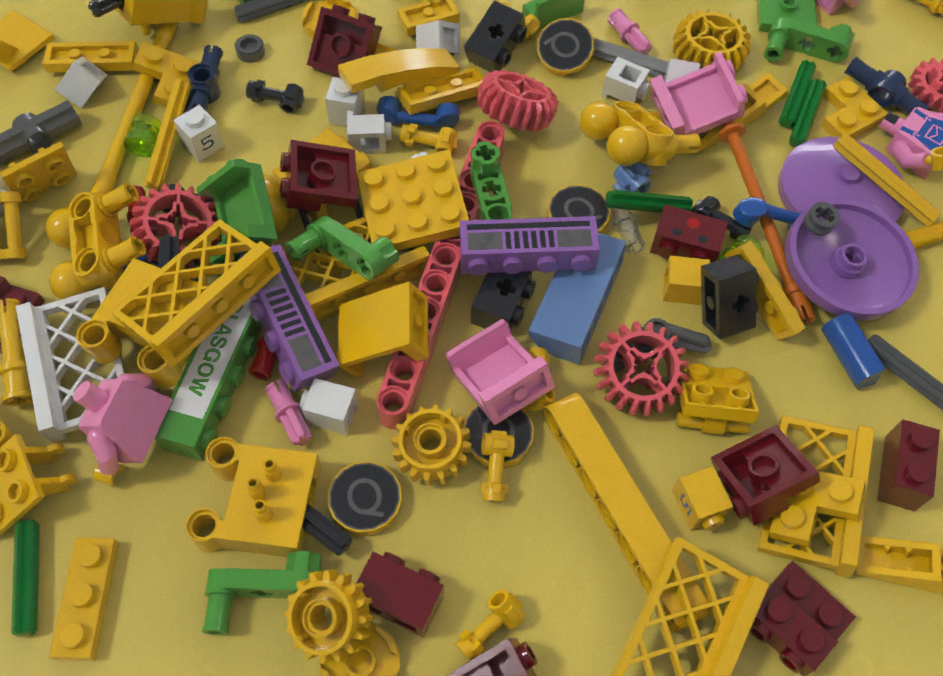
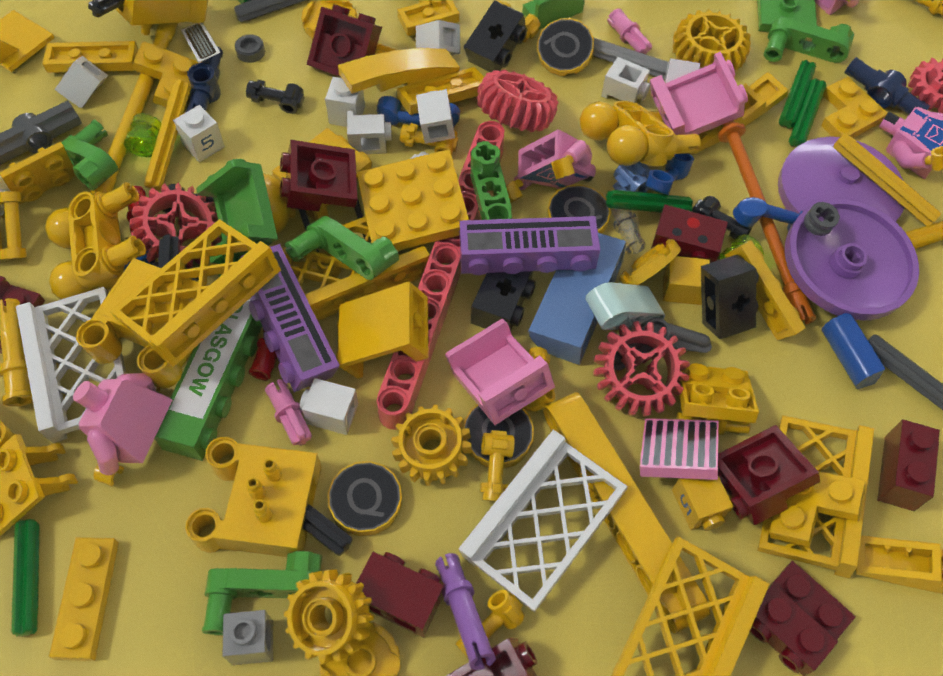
(90, 162): none -> bright green beam
(200, 41): none -> sticker
(247, 637): none -> light grey brick
(435, 116): none -> white brick
(459, 594): none -> medium lavender pin
(512, 506): none -> white fence
(553, 162): none -> bright pink torso
(623, 304): none -> light aqua beam
(650, 263): none -> yellow tile
(675, 169): none -> blue bar
(680, 449): none -> tile

